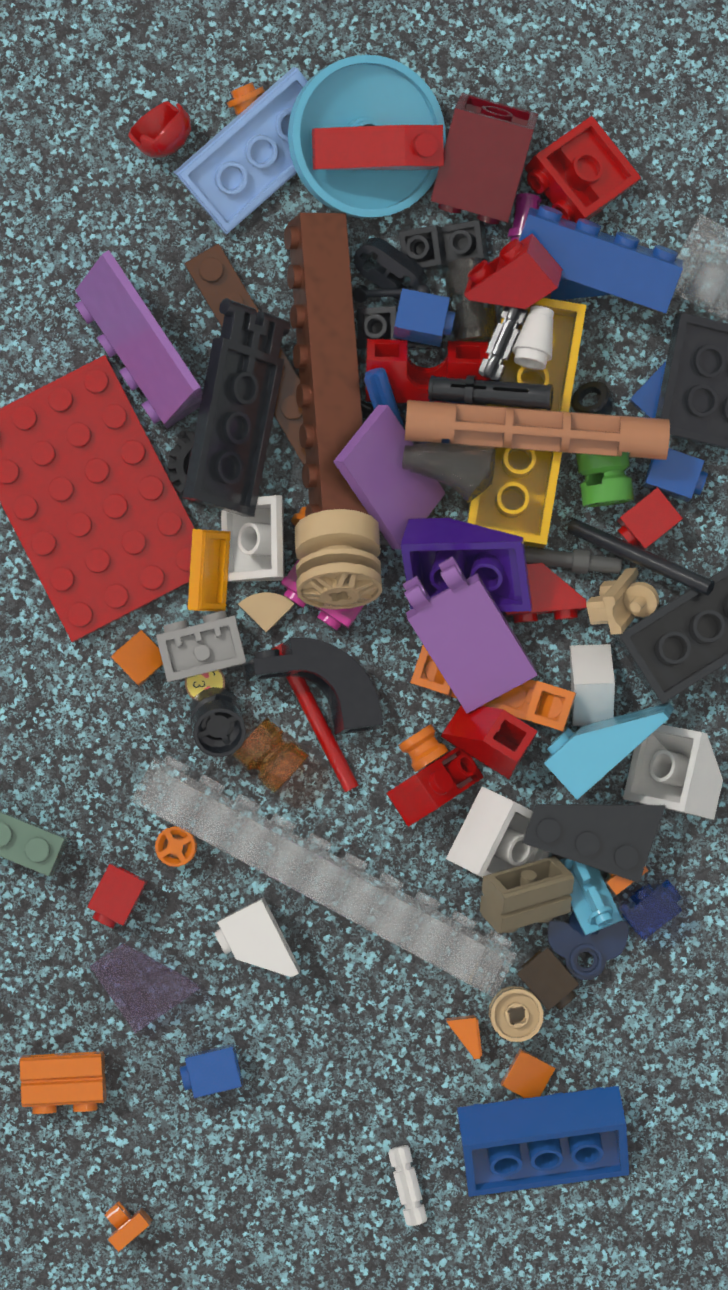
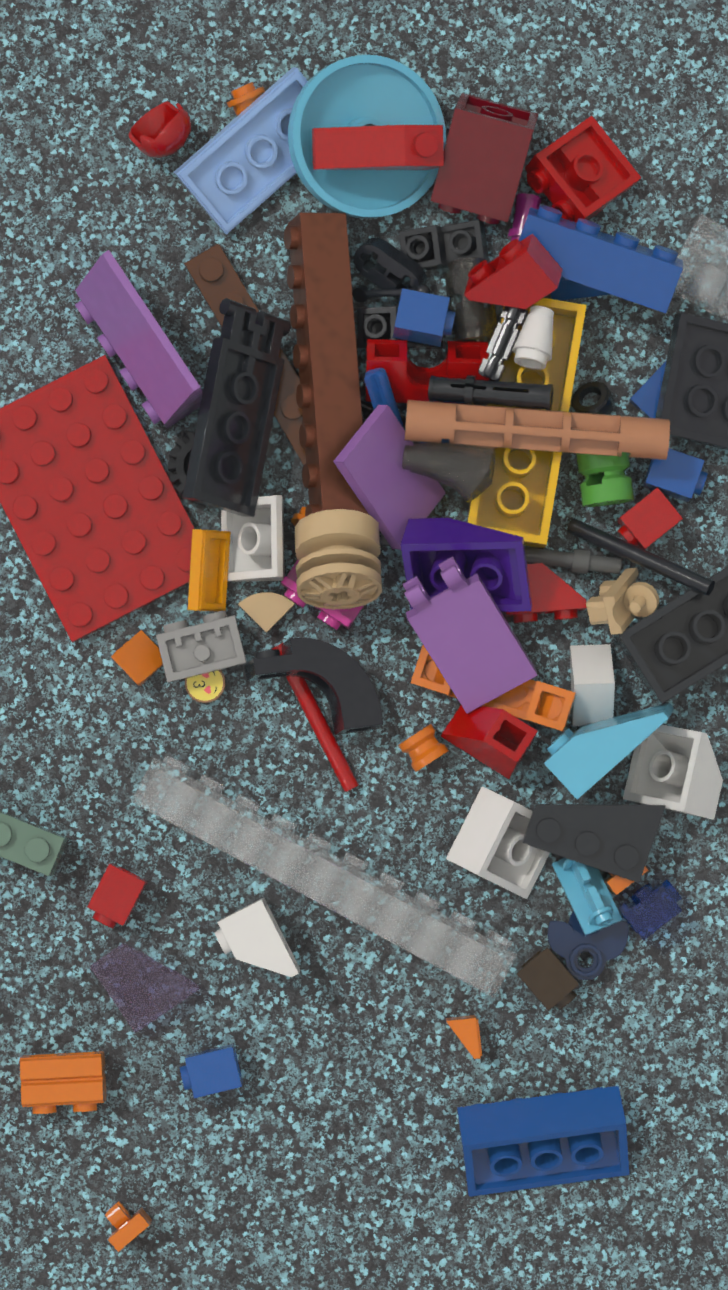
(170, 849): orange wheel -> none
(217, 722): black wheel -> none
(270, 755): clear orange wheel -> none
(407, 1185): white axle -> none
(434, 785): red slope -> none
(515, 1013): tan wheel -> none
(526, 894): dark tan brick -> none
(527, 1075): orange slope -> none

